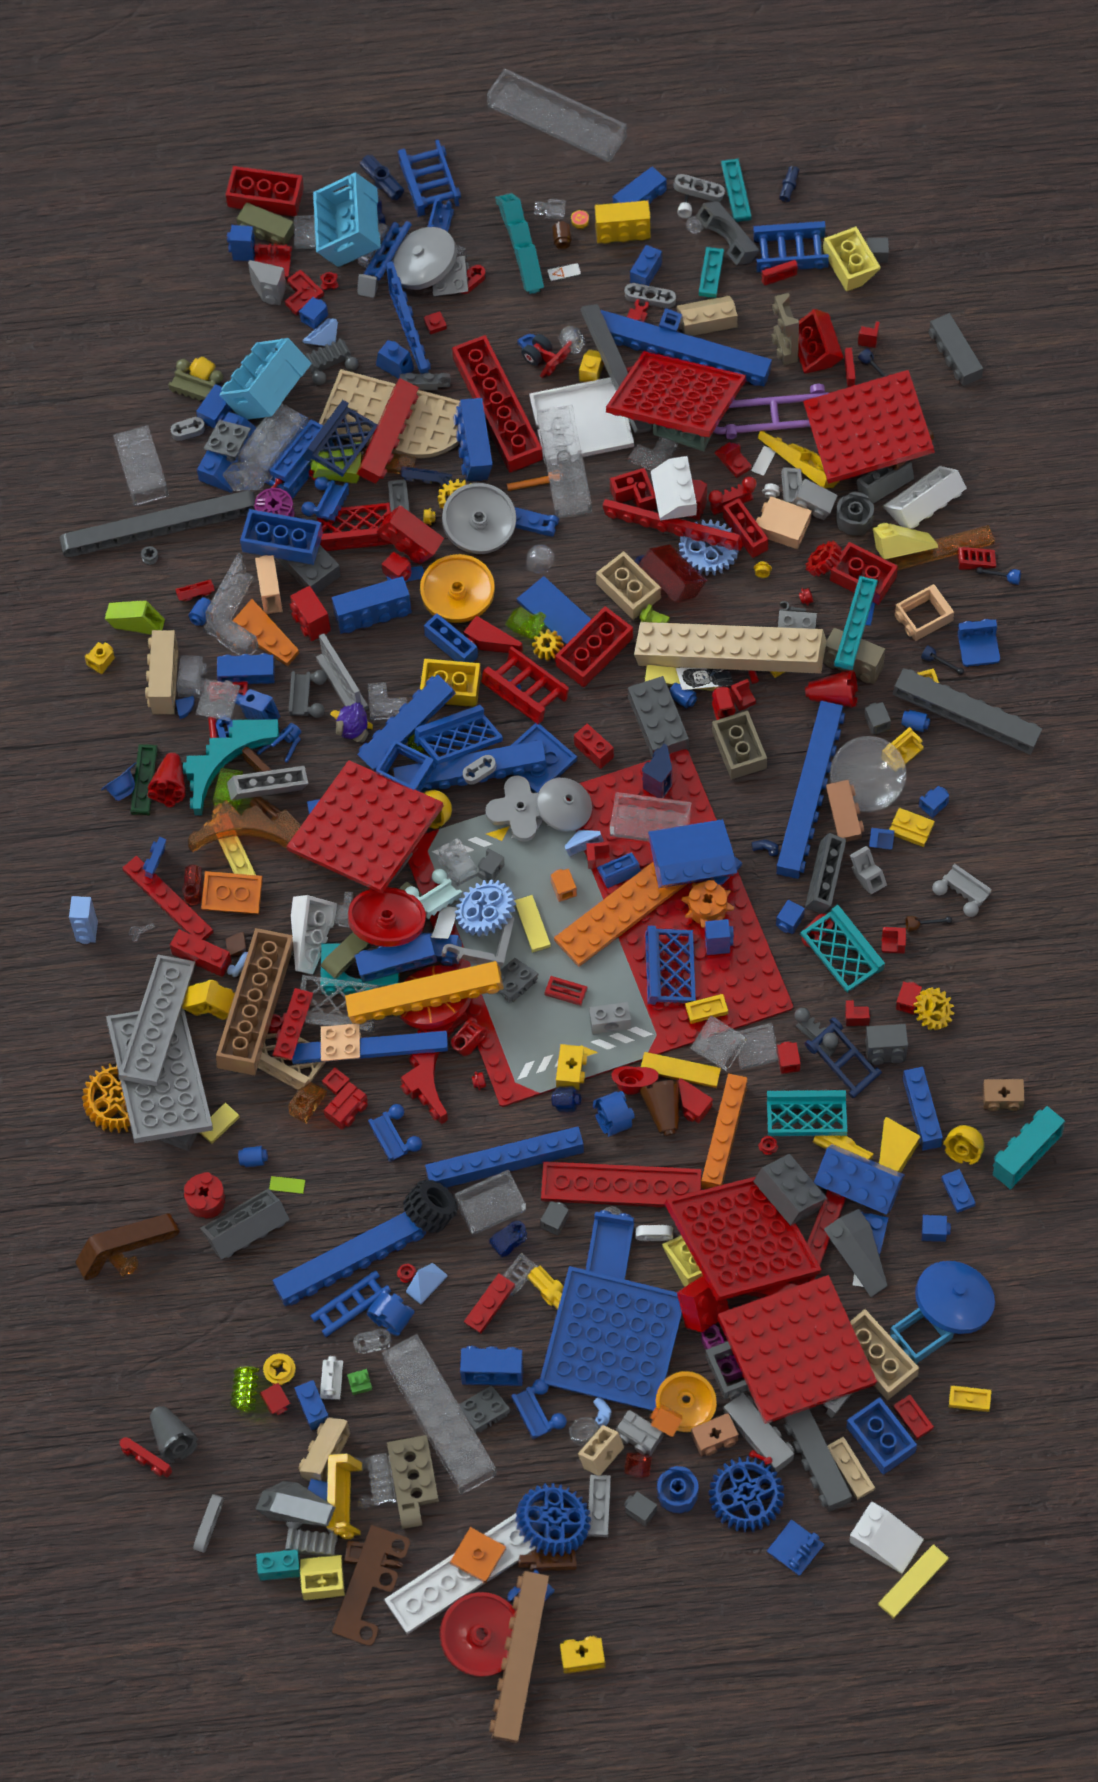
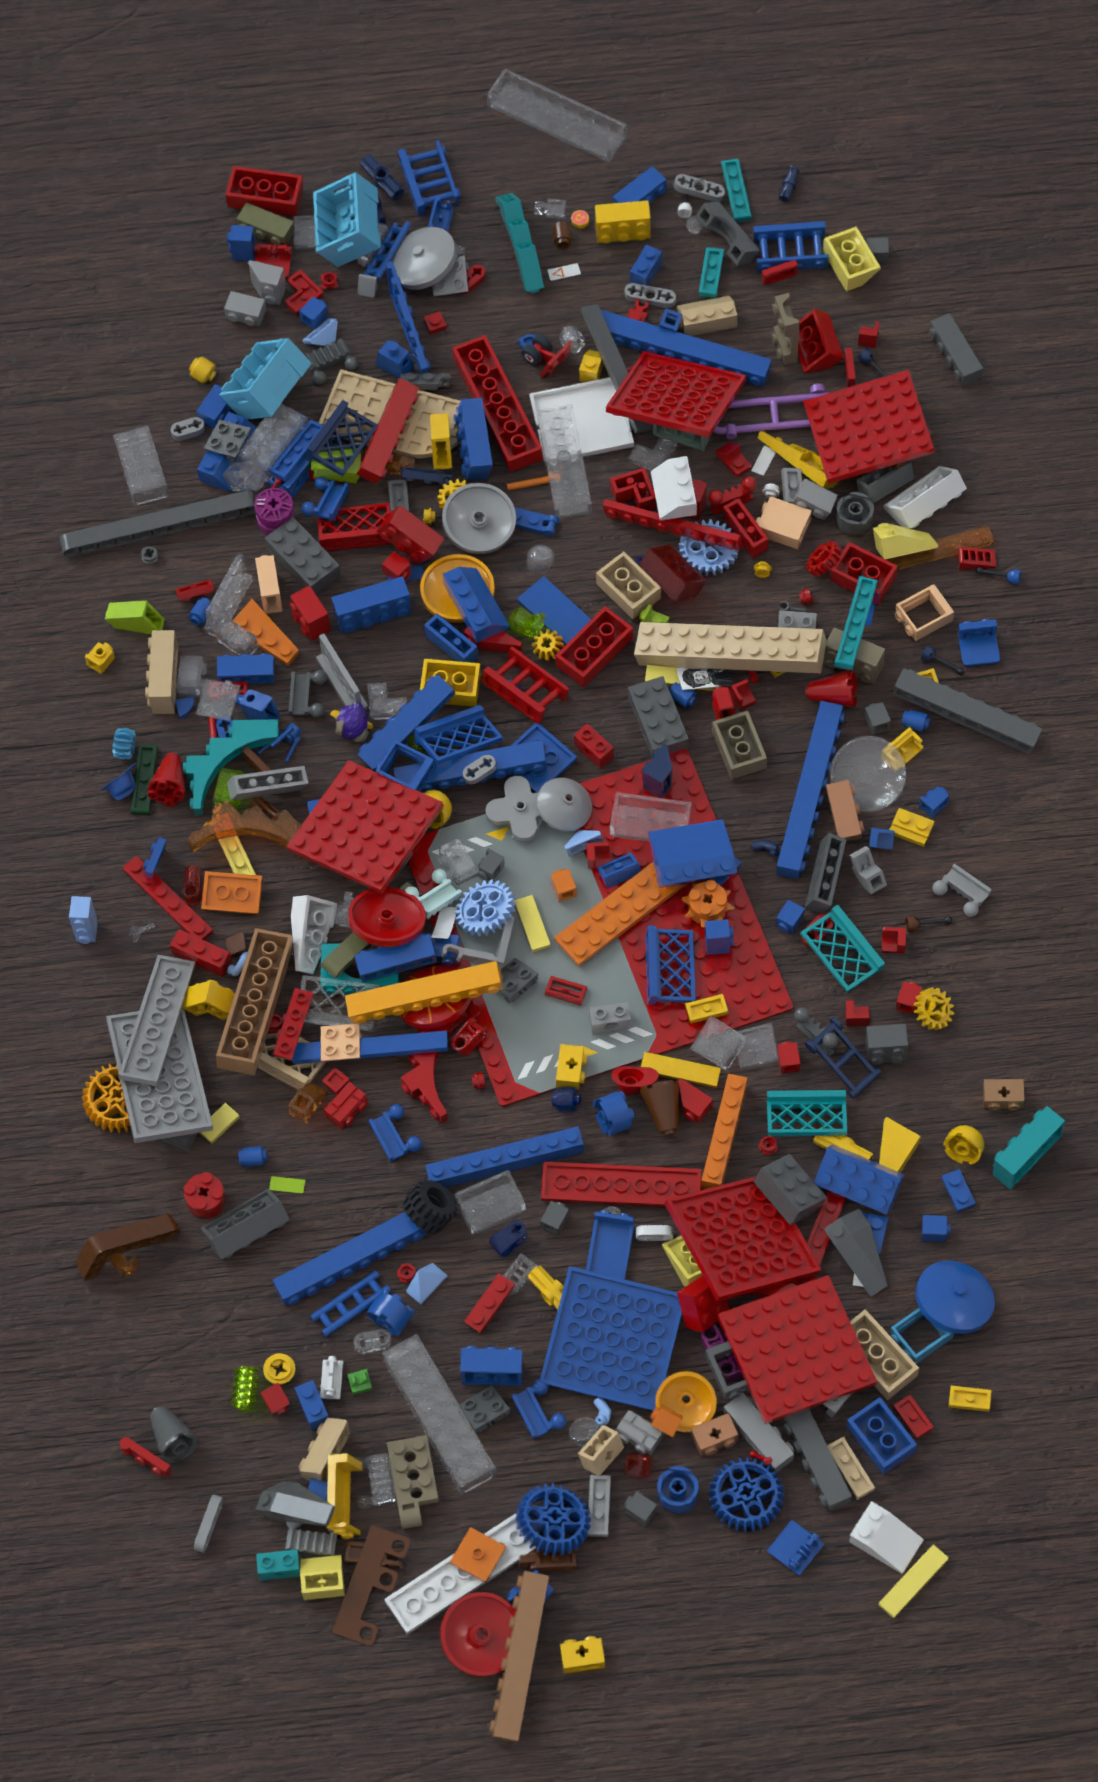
(124, 743): none -> dark azure gear
(192, 385): olive gear -> none
(245, 309): none -> light grey brick
(281, 536): blue brick -> none
(440, 441): none -> yellow slope
(474, 602): none -> blue slope
(922, 1108): blue brick -> none

